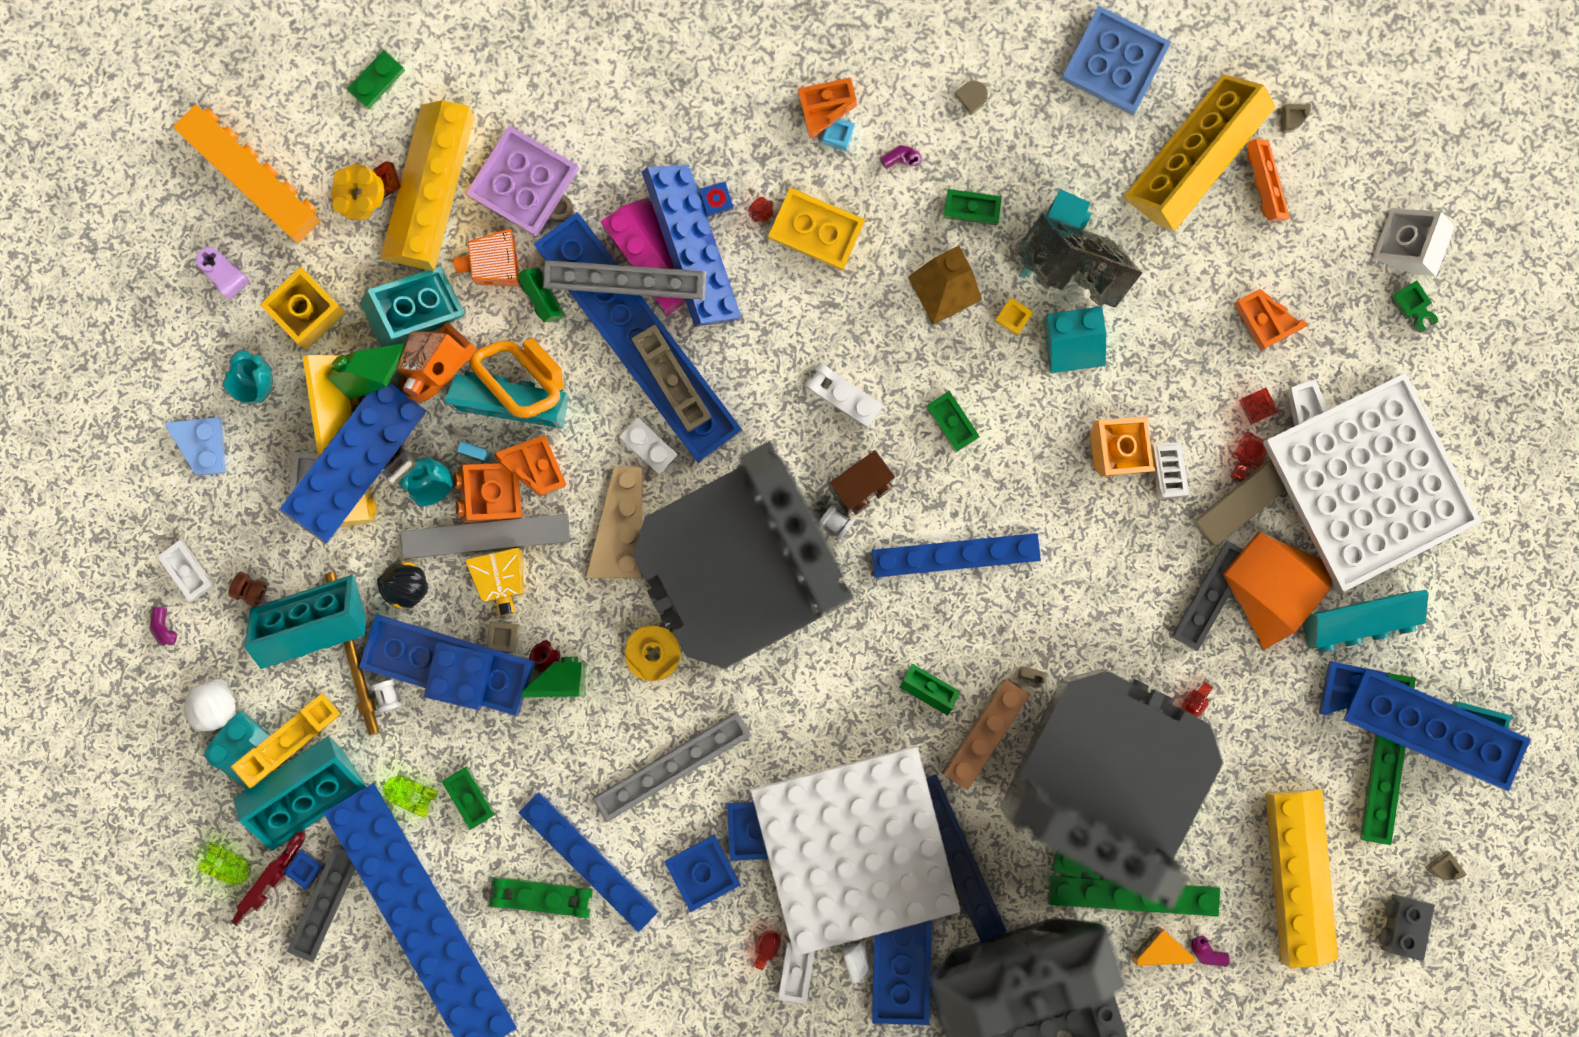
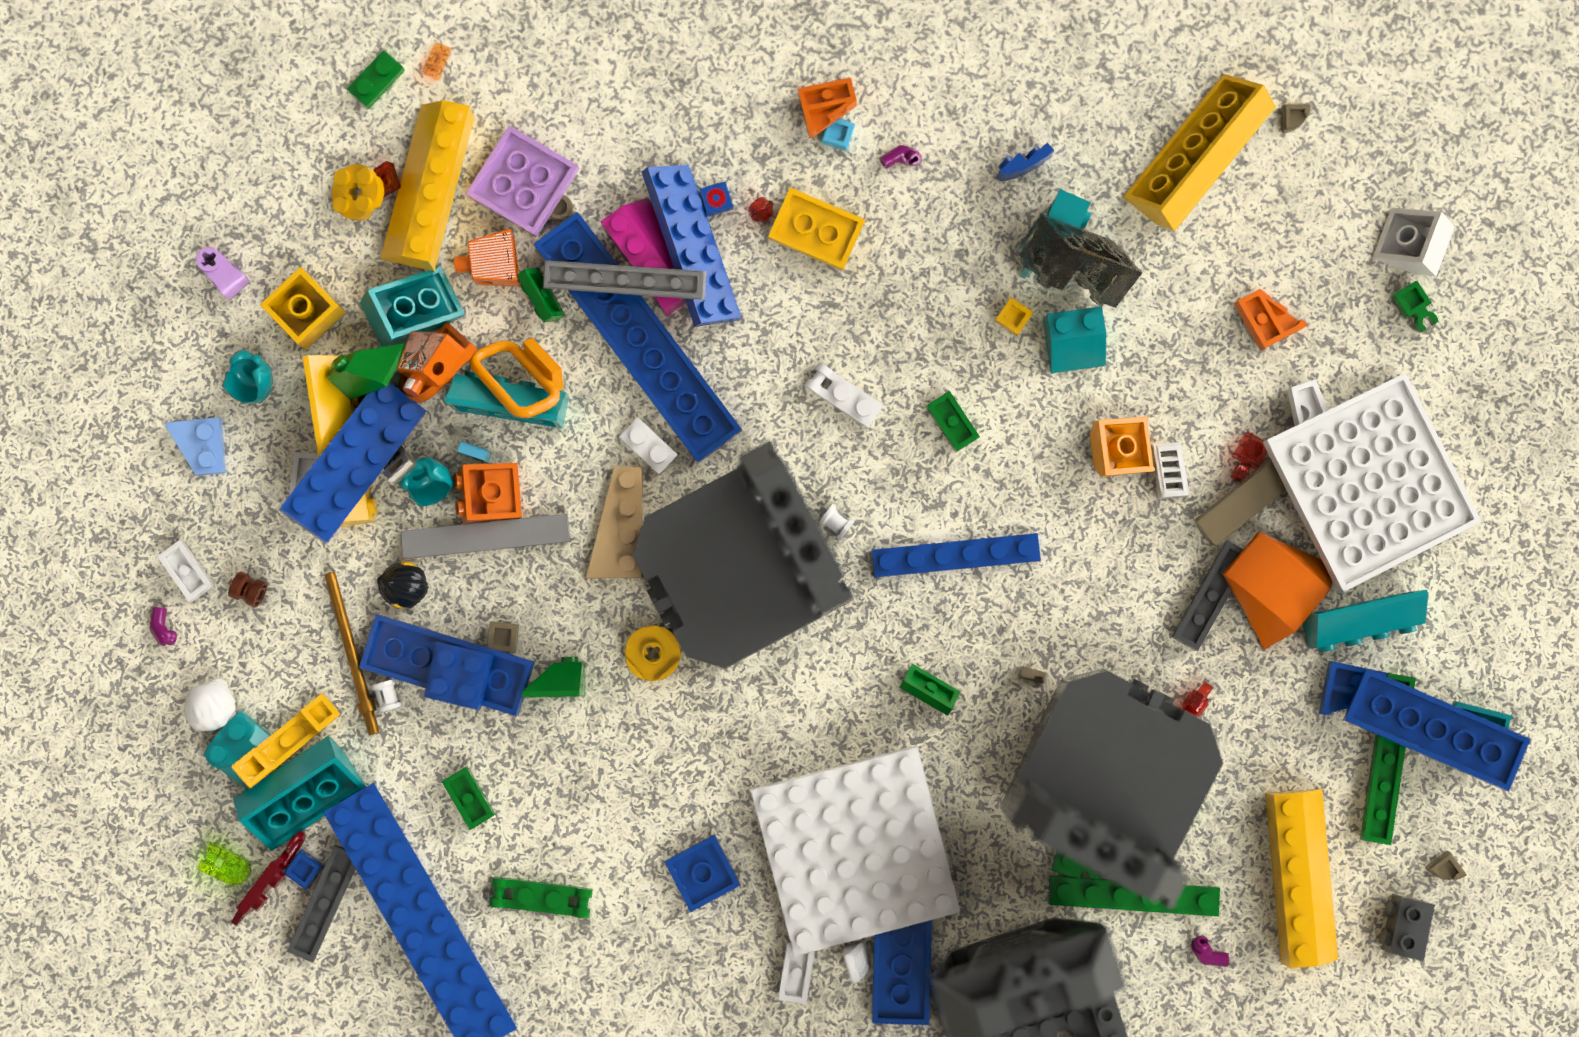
(246, 173): light orange brick -> none
(305, 622): teal slope -> none
(401, 789): clear neon green plate -> none
(437, 61): none -> clear orange piece
(499, 578): yellow torso -> none
(533, 465): orange wing -> none
(539, 651): dark red plate -> none
(589, 862): blue plate -> none
(671, 378): dark tan slope -> none
(671, 767): light grey tile -> none
(745, 832): blue plate -> none
(766, 948): clear red cylinder -> none
(862, 482): reddish brown brick -> none
(945, 285): pearl gold slope -> none
(964, 868): dark blue plate -> none
(972, 96): dark tan tile -> none
(972, 207): green plate -> none
(985, 734): medium nougat brick -> none
(1019, 166): none -> blue slope
(1116, 60): medium blue plate -> none
(1161, 950): light orange slope -> none
(1258, 406): clear red plate -> none
(1267, 180): orange plate -> none

